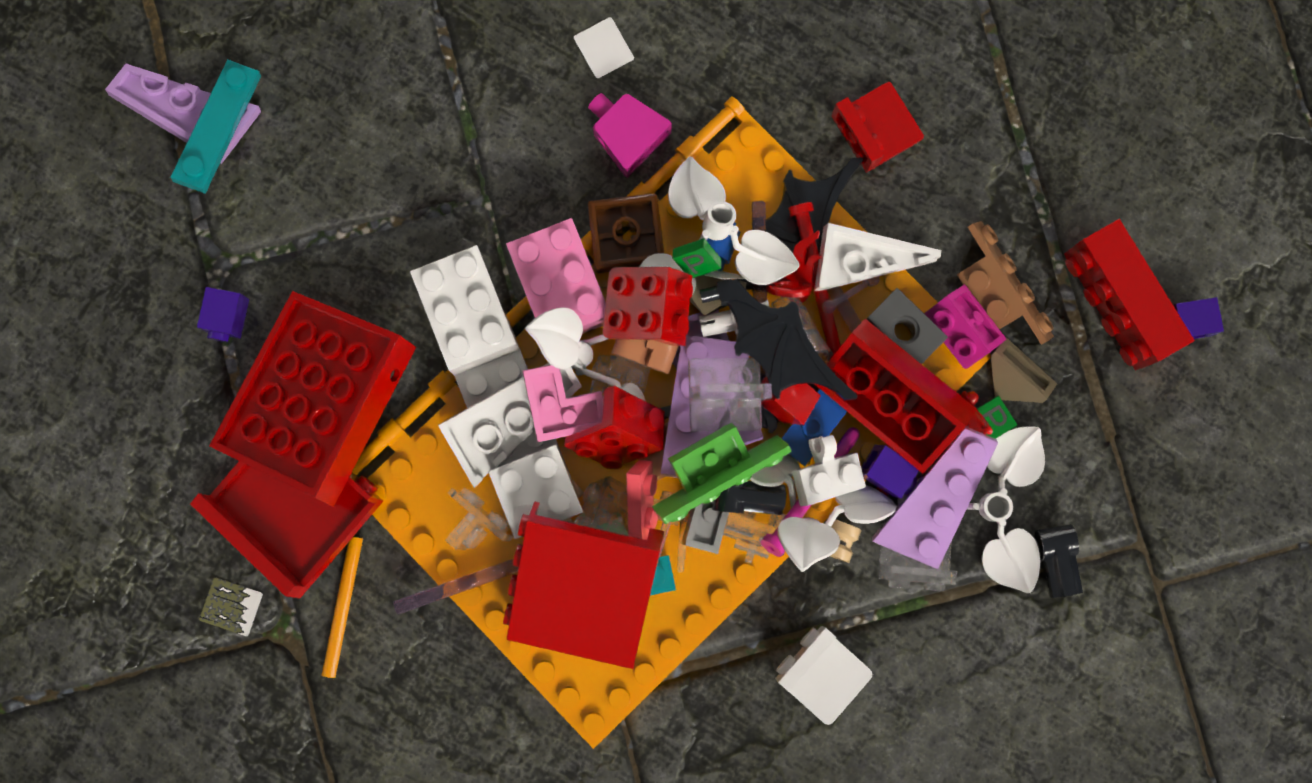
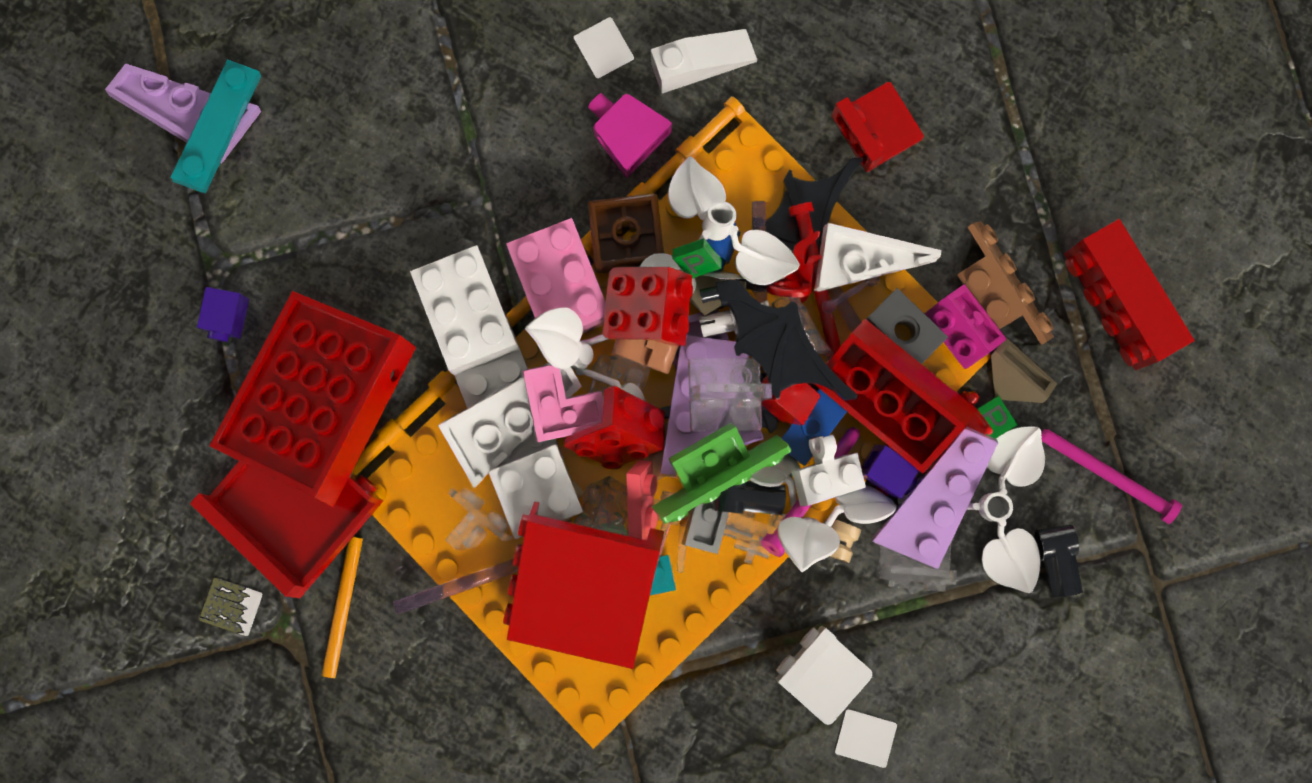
(700, 58): none -> white slope
(866, 738): none -> white sticker
(1168, 510): none -> dark pink bar
(1201, 317): dark purple brick -> none

